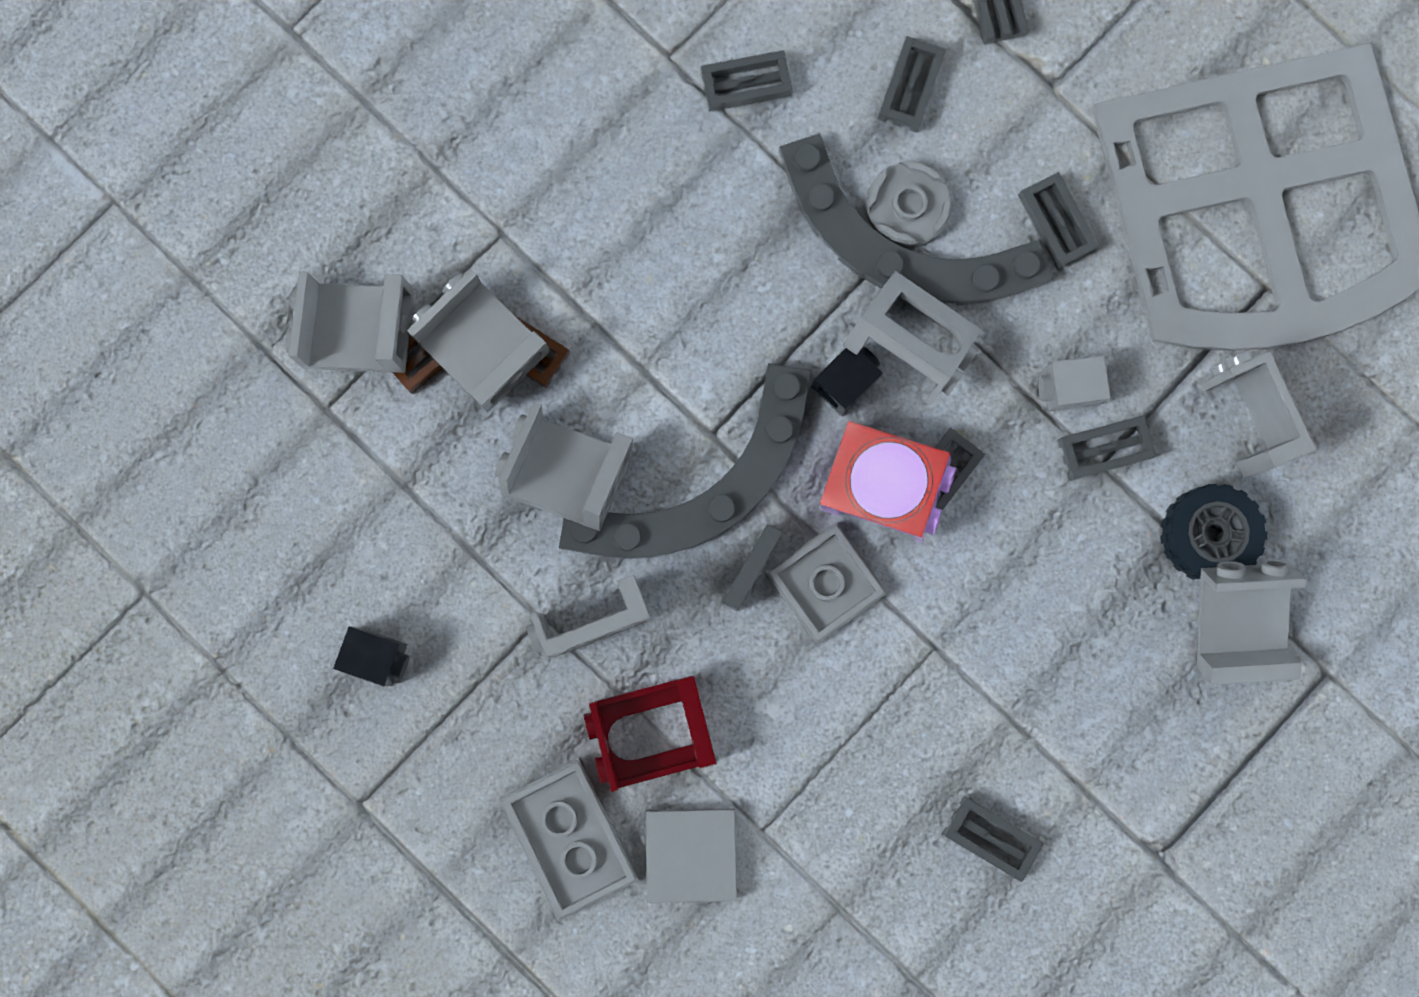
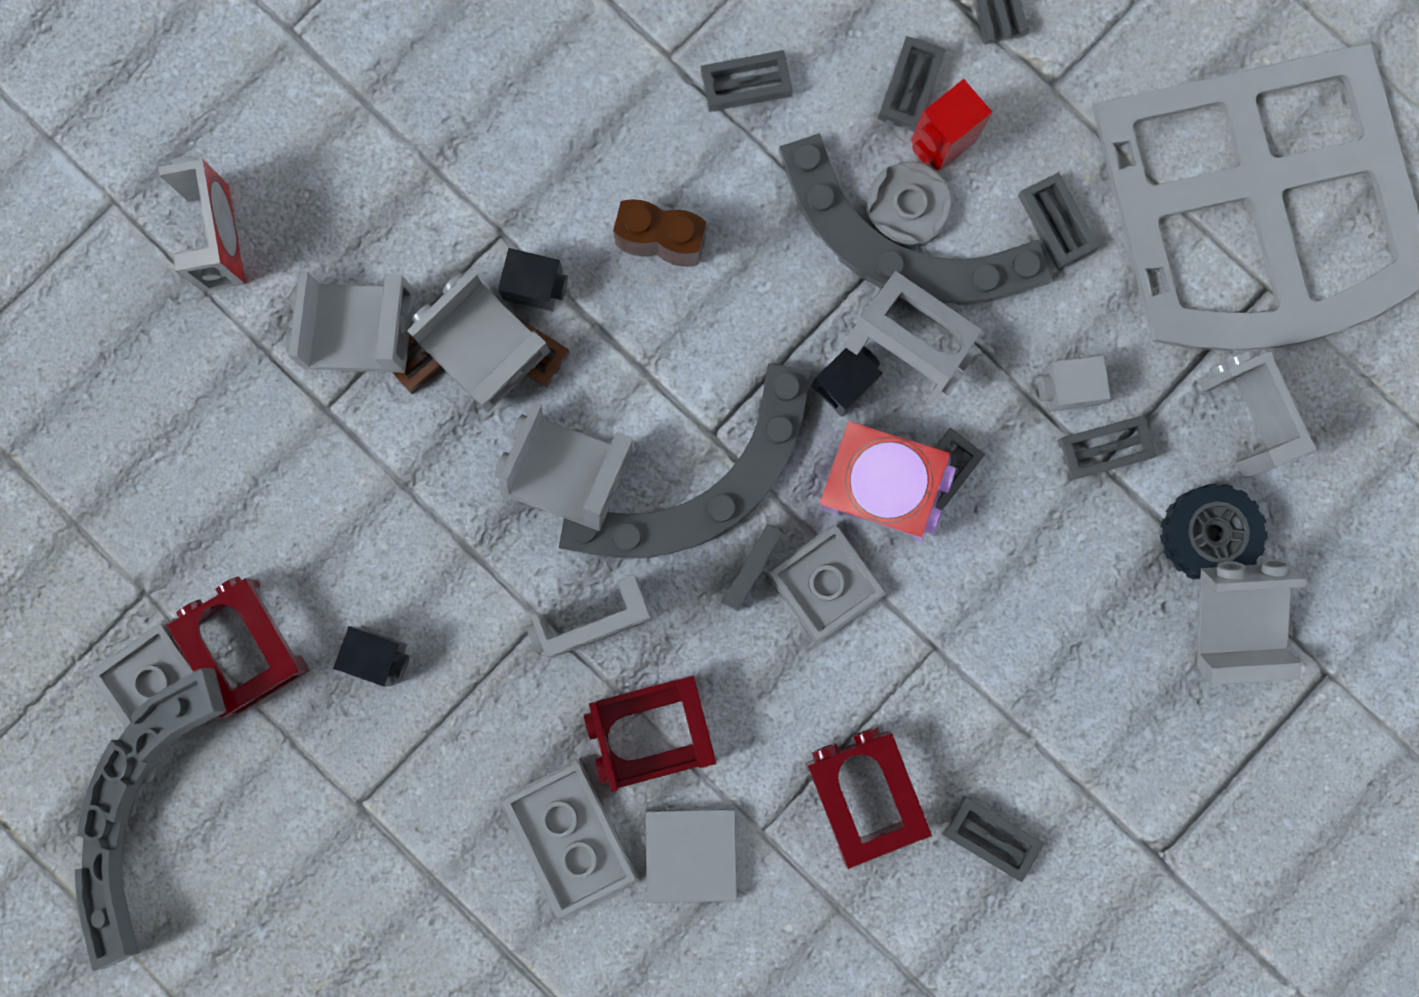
(109, 802): none -> dark grey plate
(140, 671): none -> light grey tile
(220, 262): none -> light grey panel
(246, 601): none -> dark red panel
(532, 280): none -> black brick
(648, 231): none -> reddish brown brick
(825, 772): none -> dark red panel
(950, 126): none -> red brick

